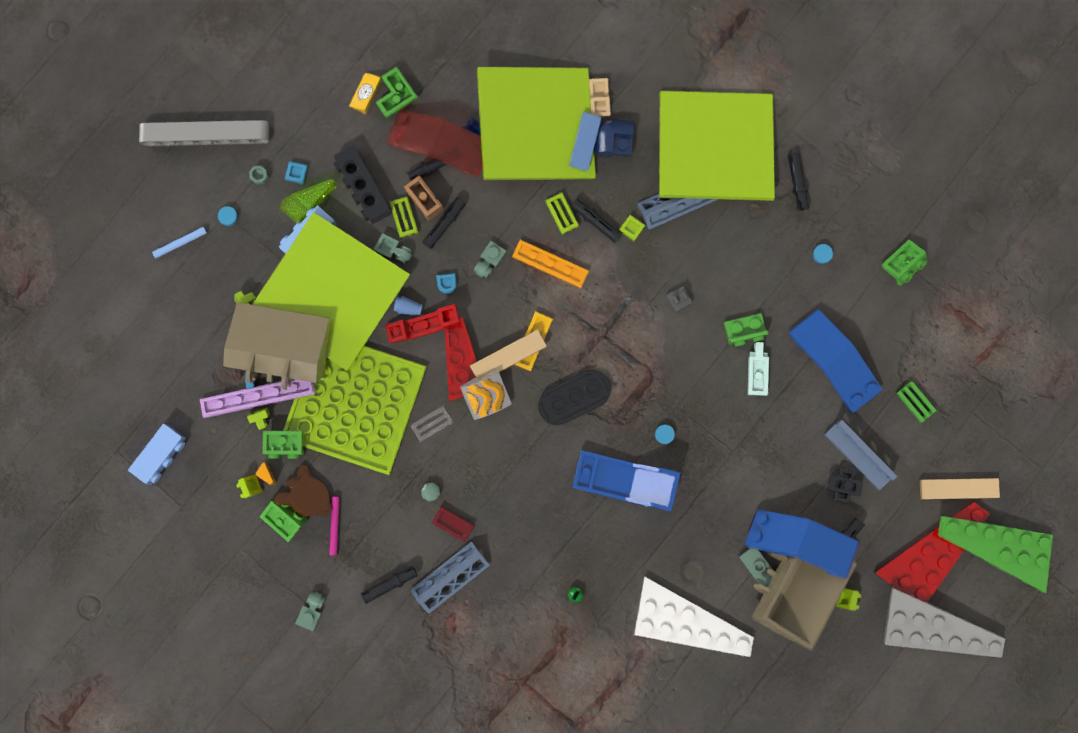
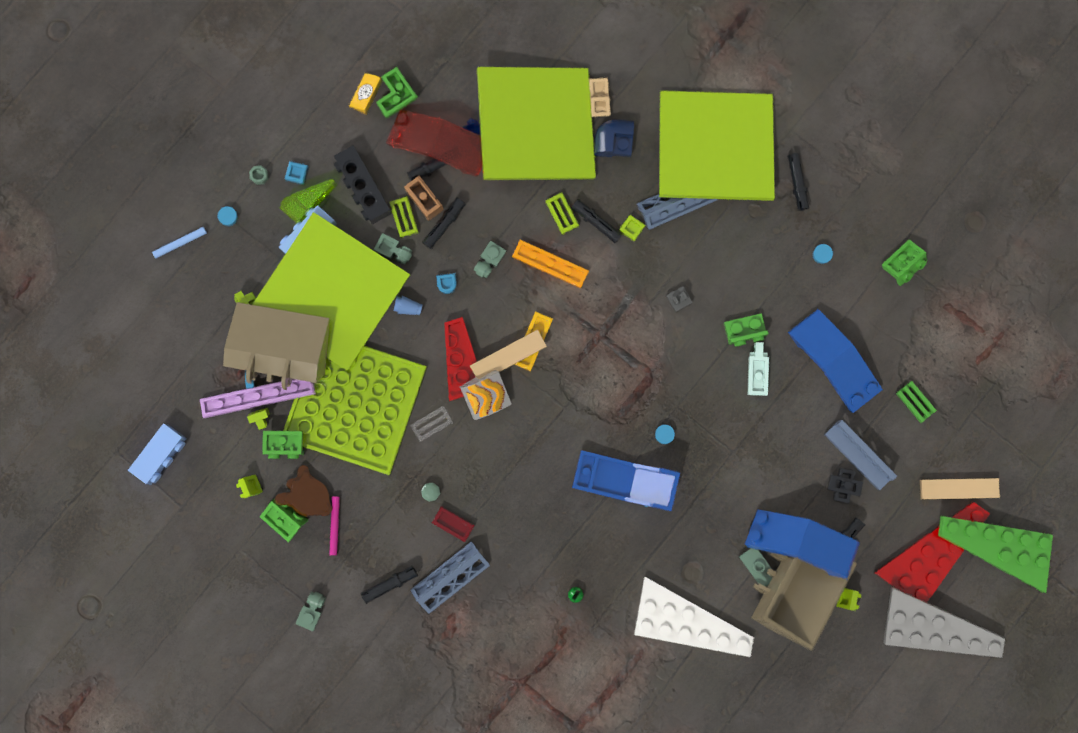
(203, 133): light grey beam -> none
(266, 474): light orange slope -> none
(423, 325): red slope -> none
(574, 397): black tile -> none
(585, 141): medium blue tile -> none

